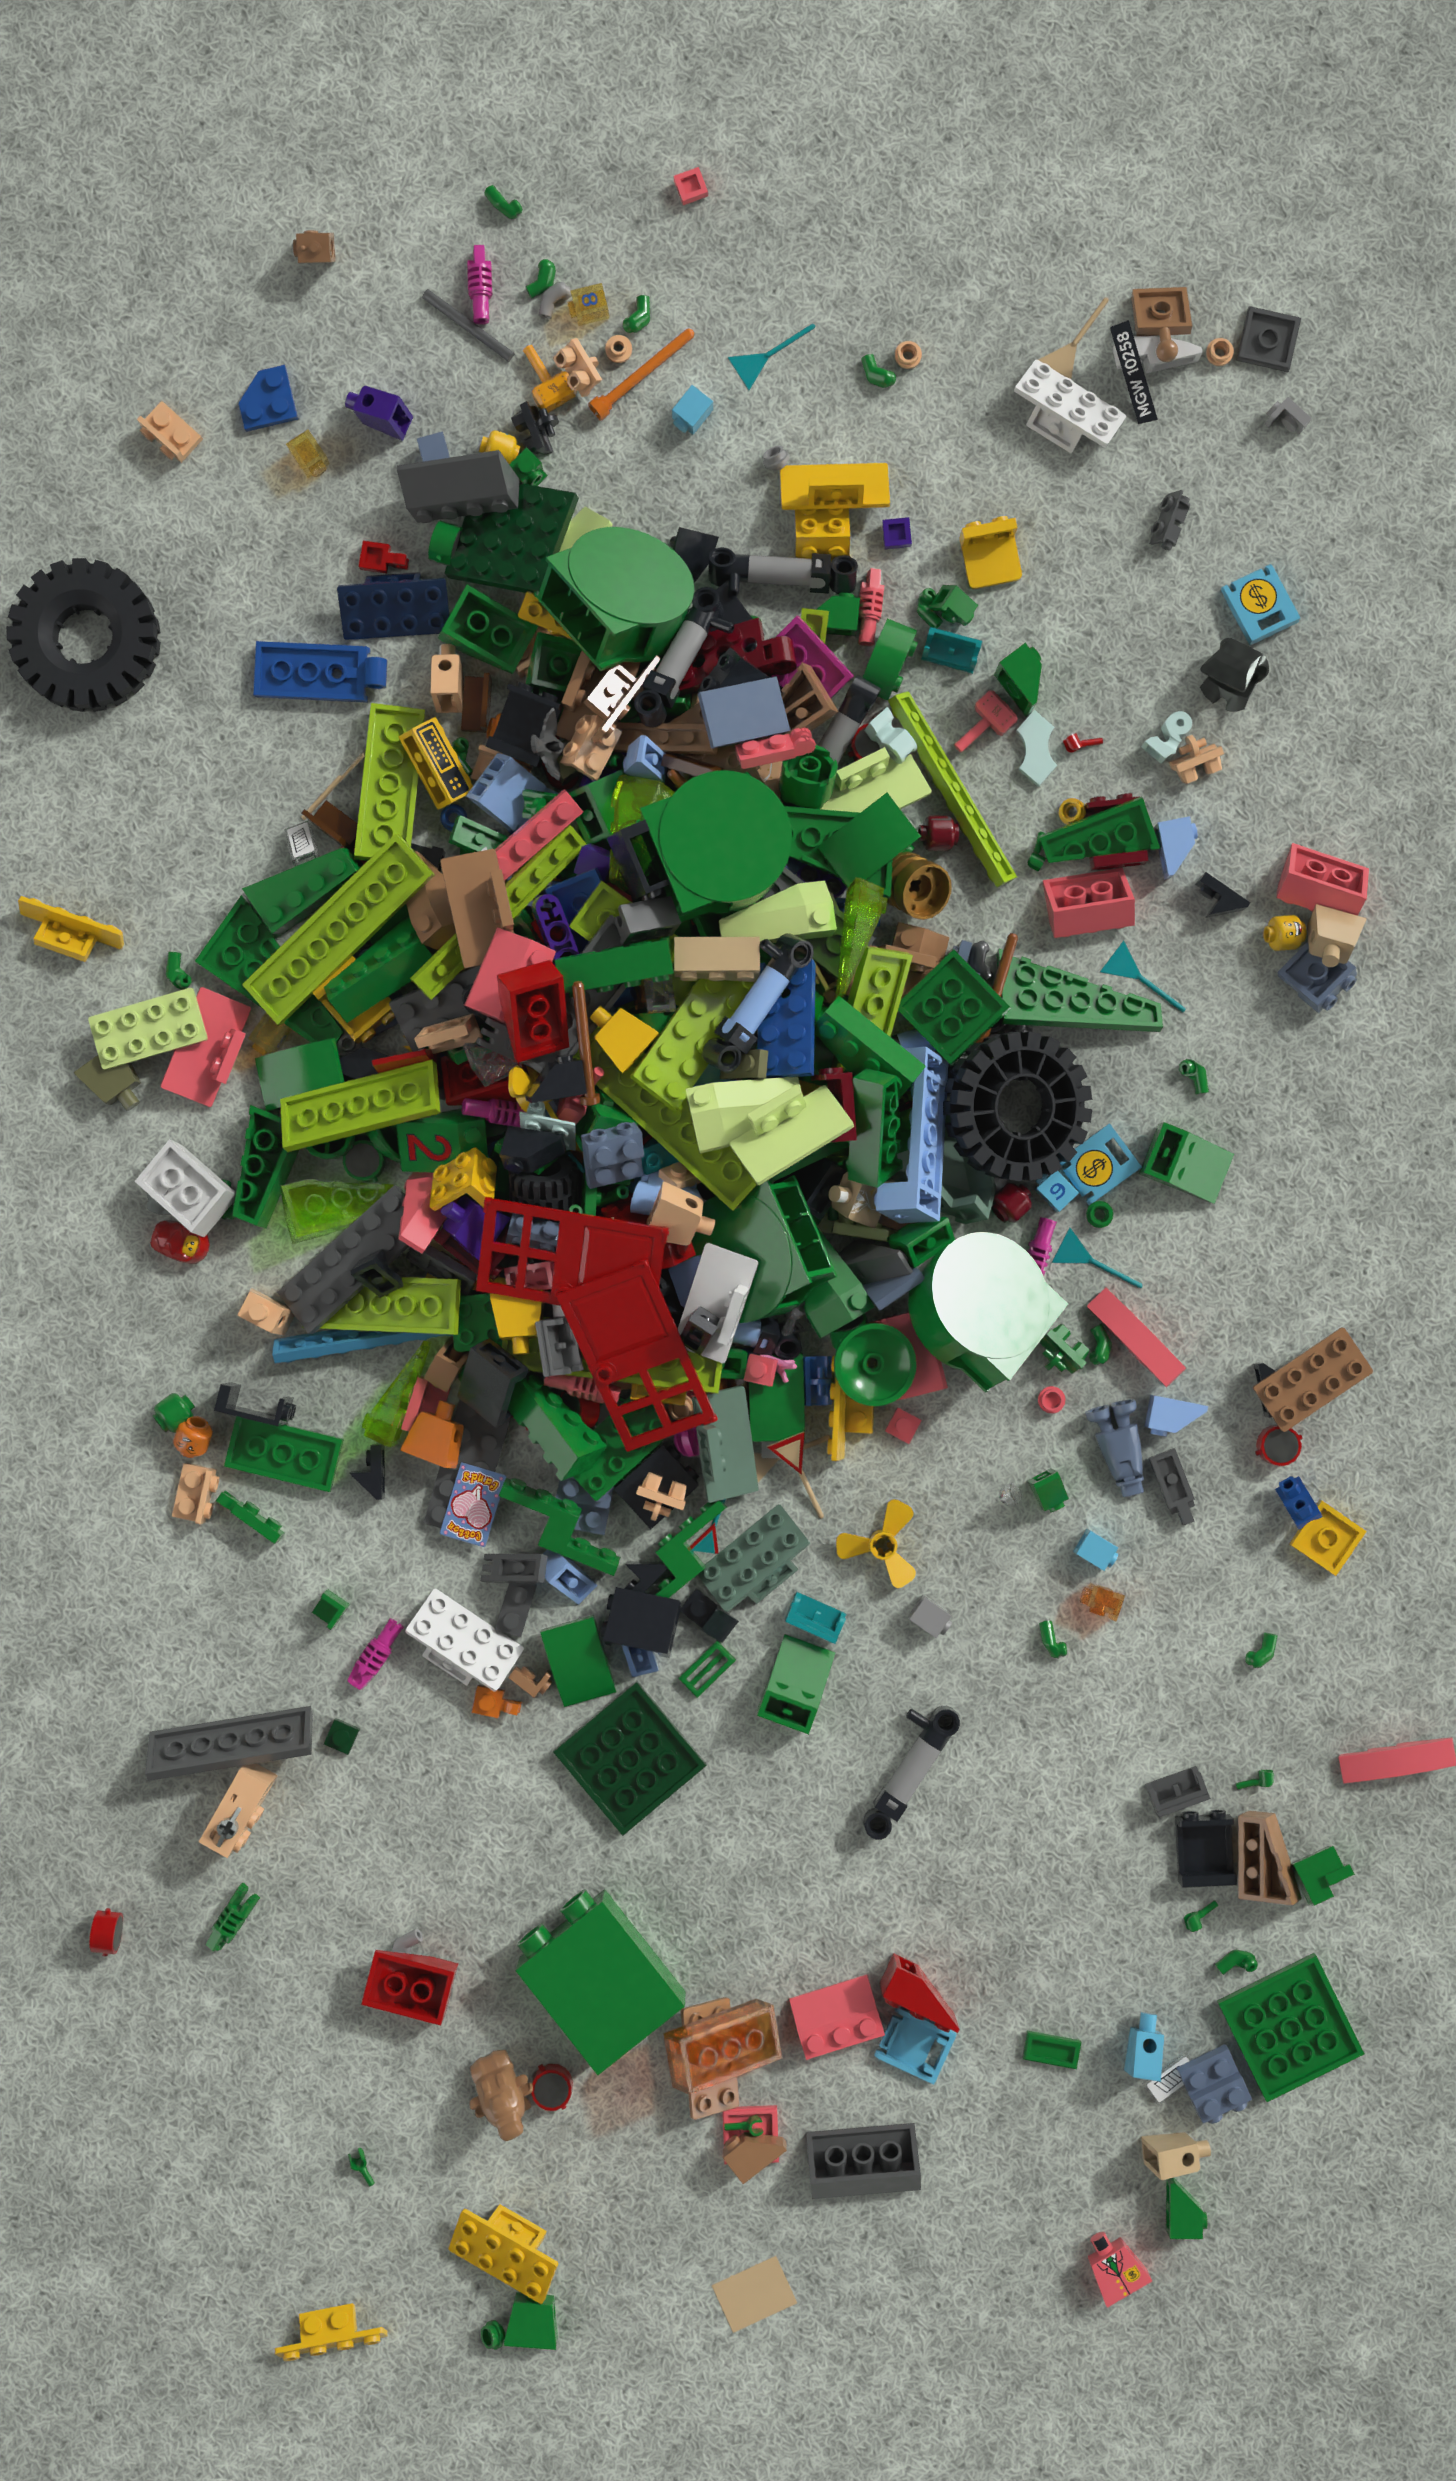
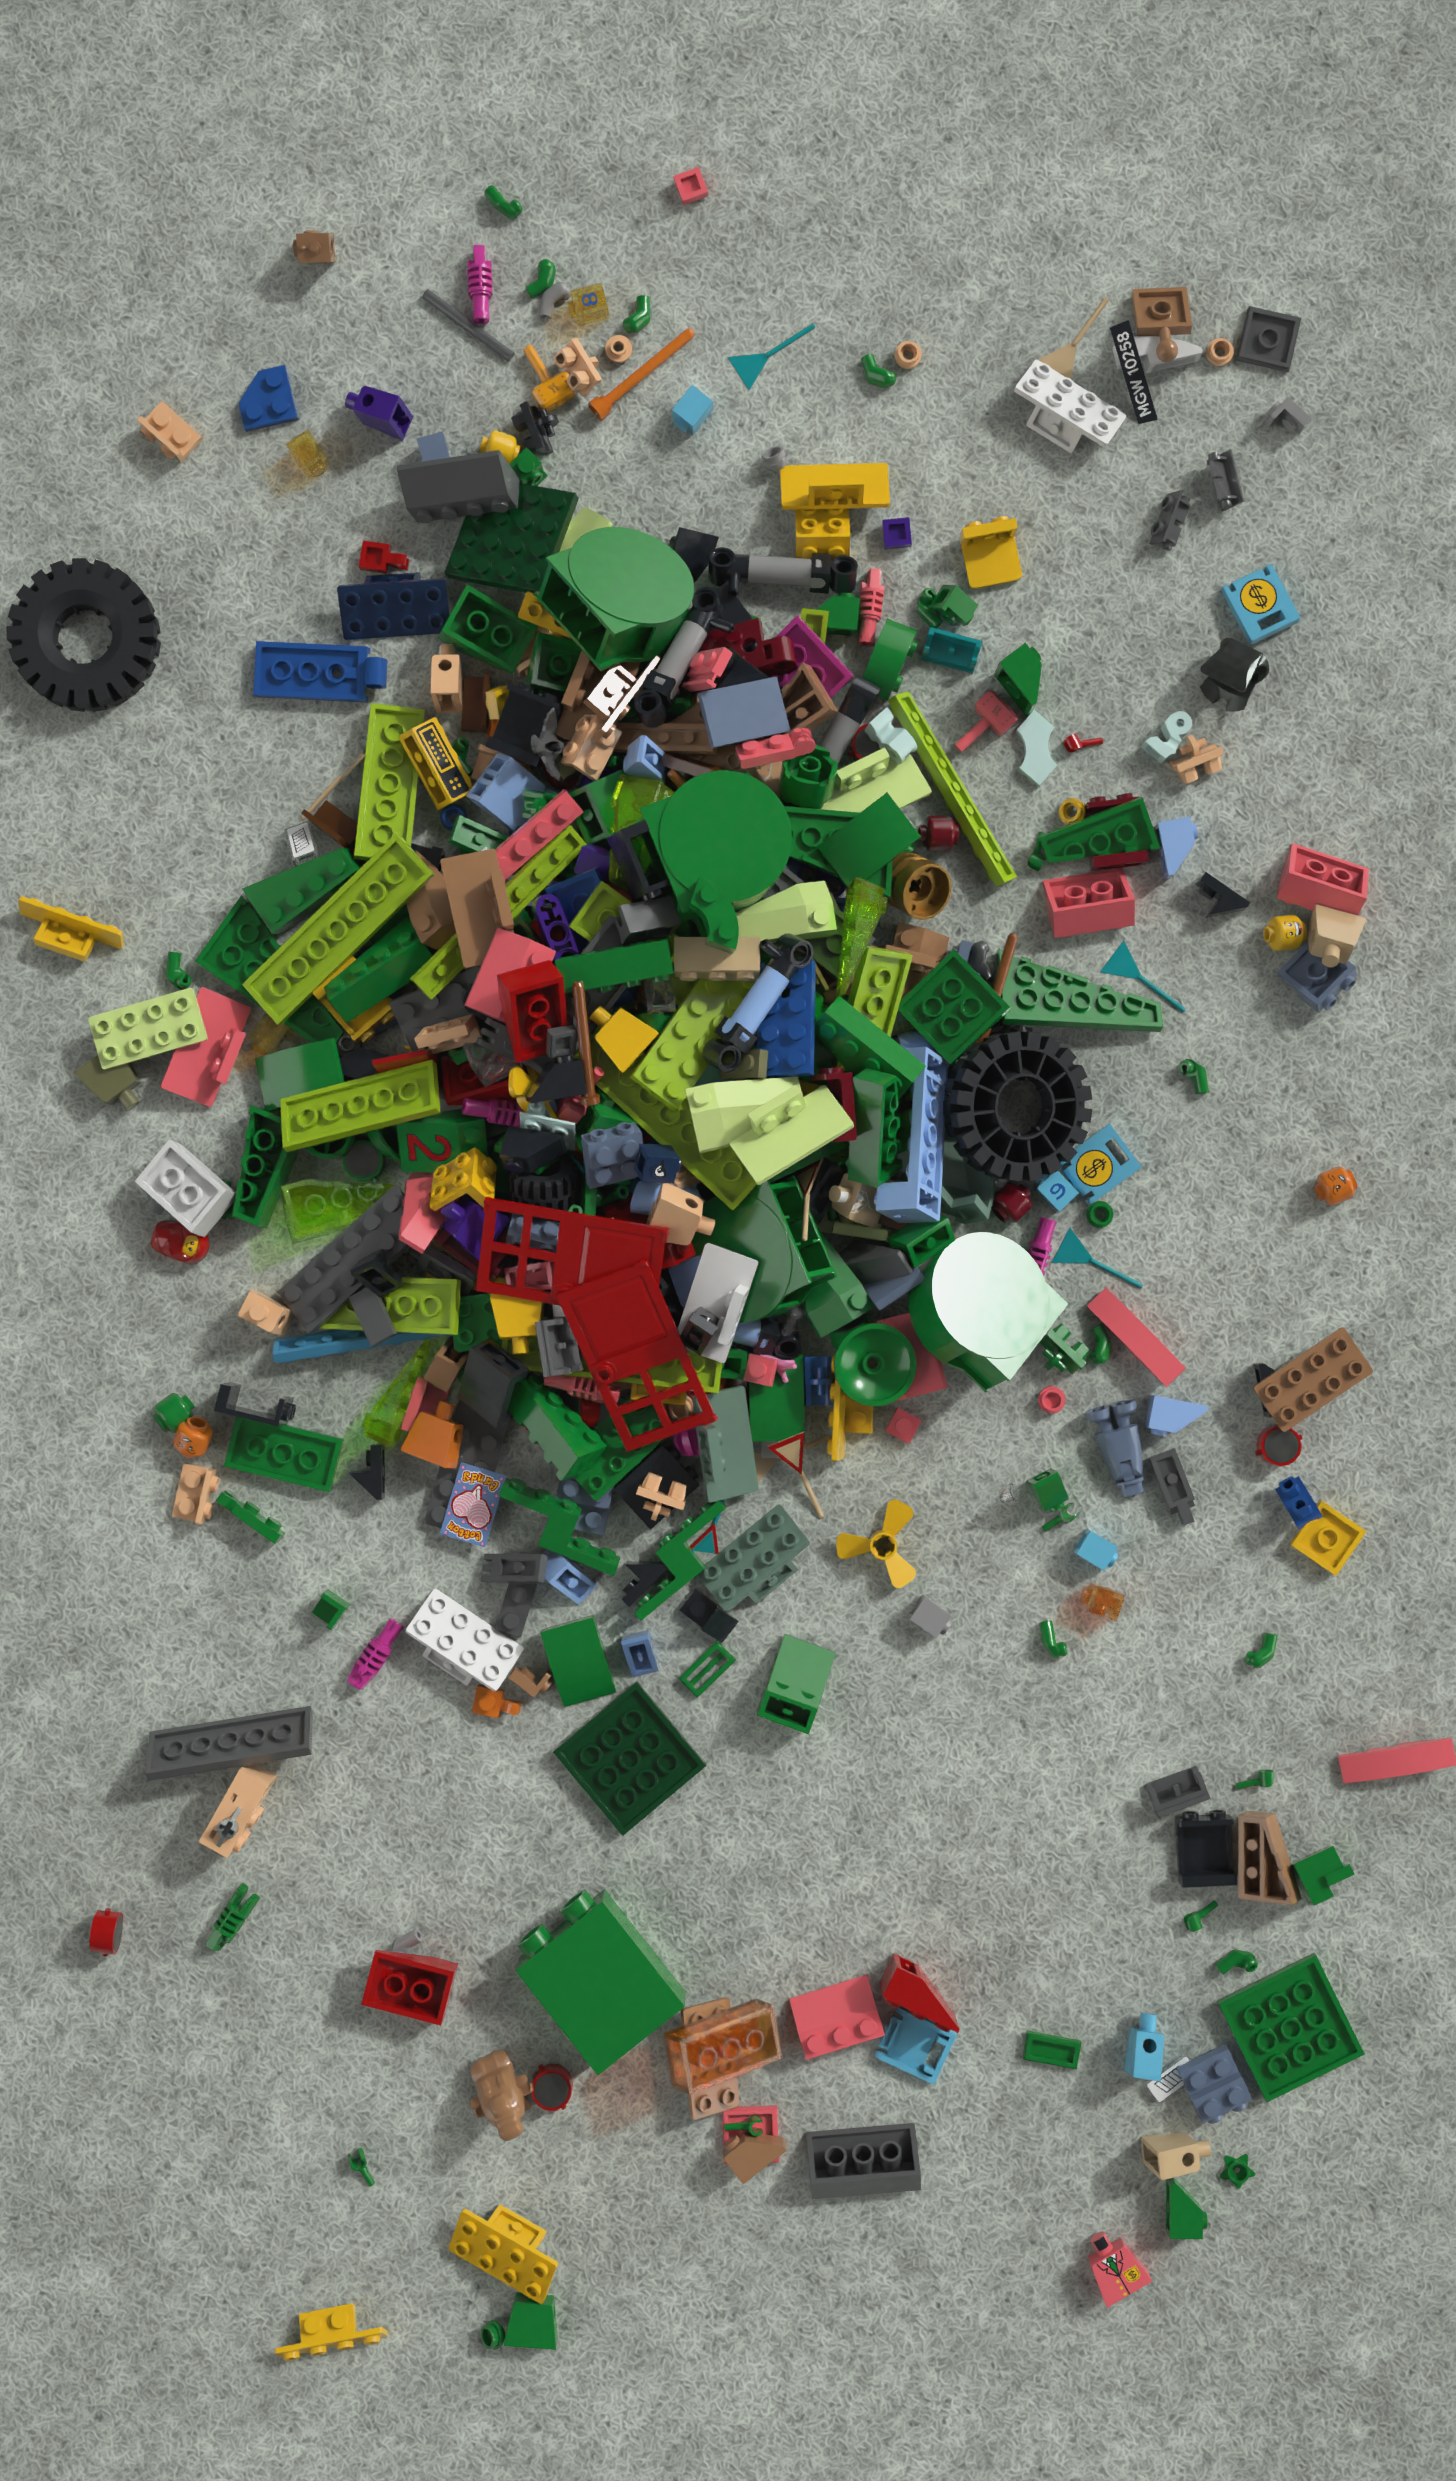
(341, 1736): dark green plate -> none
(372, 1316): none -> dark grey tile
(444, 542): green piece -> none
(496, 700): none -> yellow plate
(561, 1041): none -> dark grey tile
(641, 1621): black panel -> none
(657, 1163): none -> dark blue brick
(706, 667): none -> coral plate
(717, 915): none -> green brick
(754, 2294): tan window -> none
(805, 1179): none -> tan piece
(815, 1617): teal hinge -> none
(893, 1798): piece -> none
(1063, 1516): none -> green hand
(1186, 1162): slope -> none
(1225, 479): none -> dark grey hinge
(1240, 2177): none -> green plate
(1335, 1186): none -> orange head

